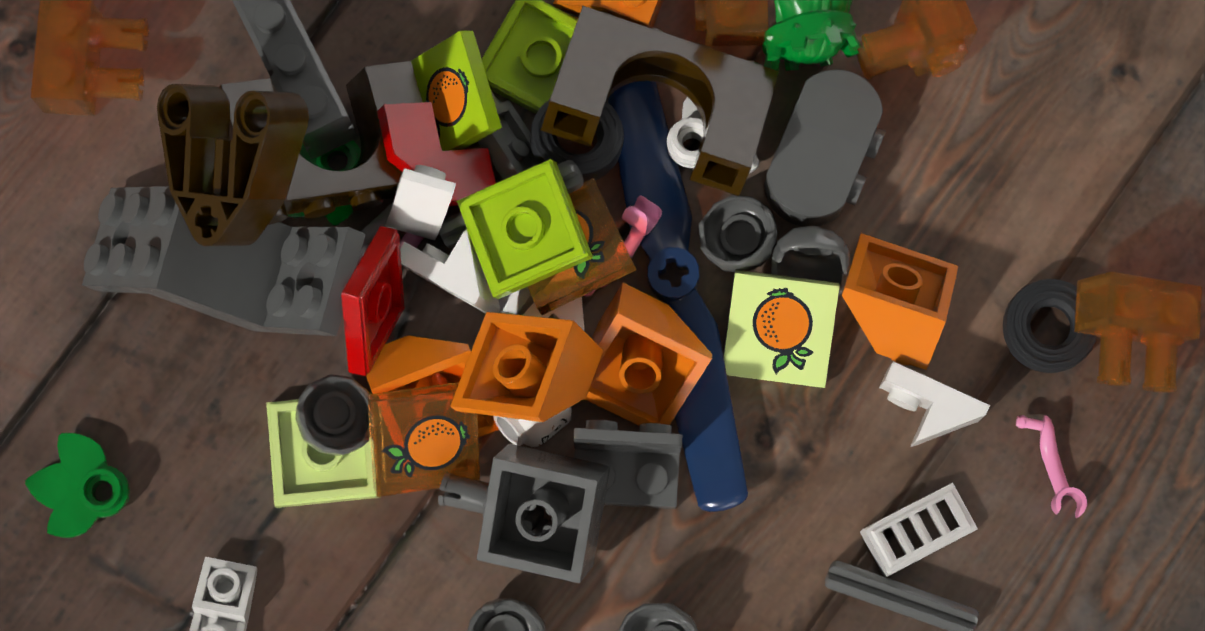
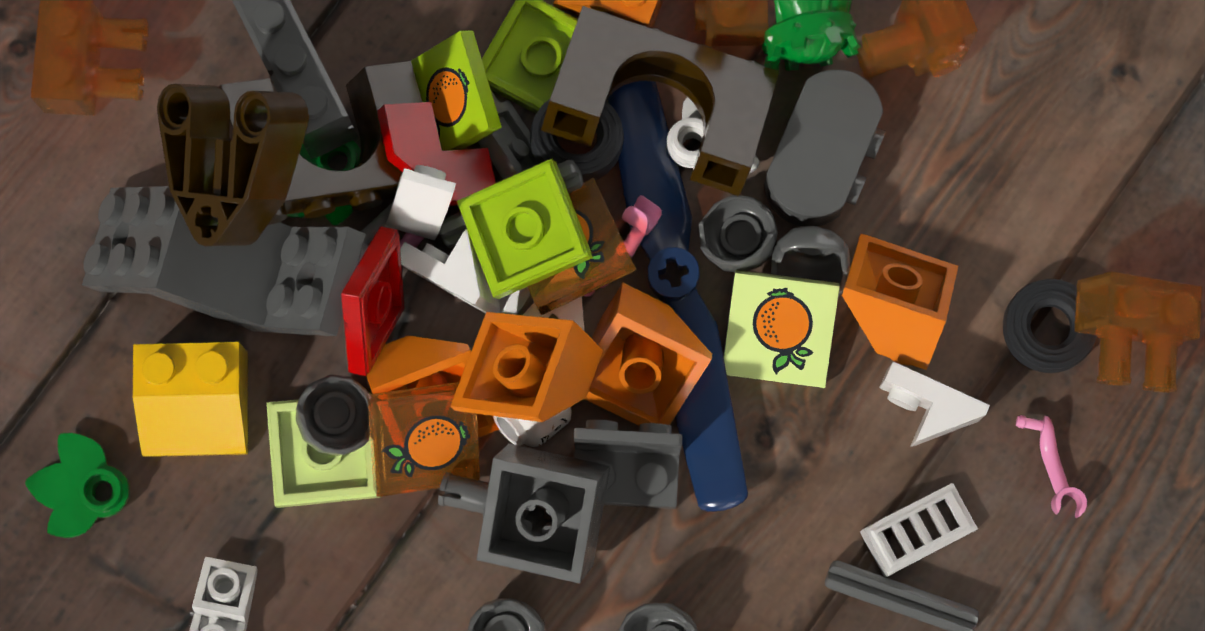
(191, 398): none -> yellow slope

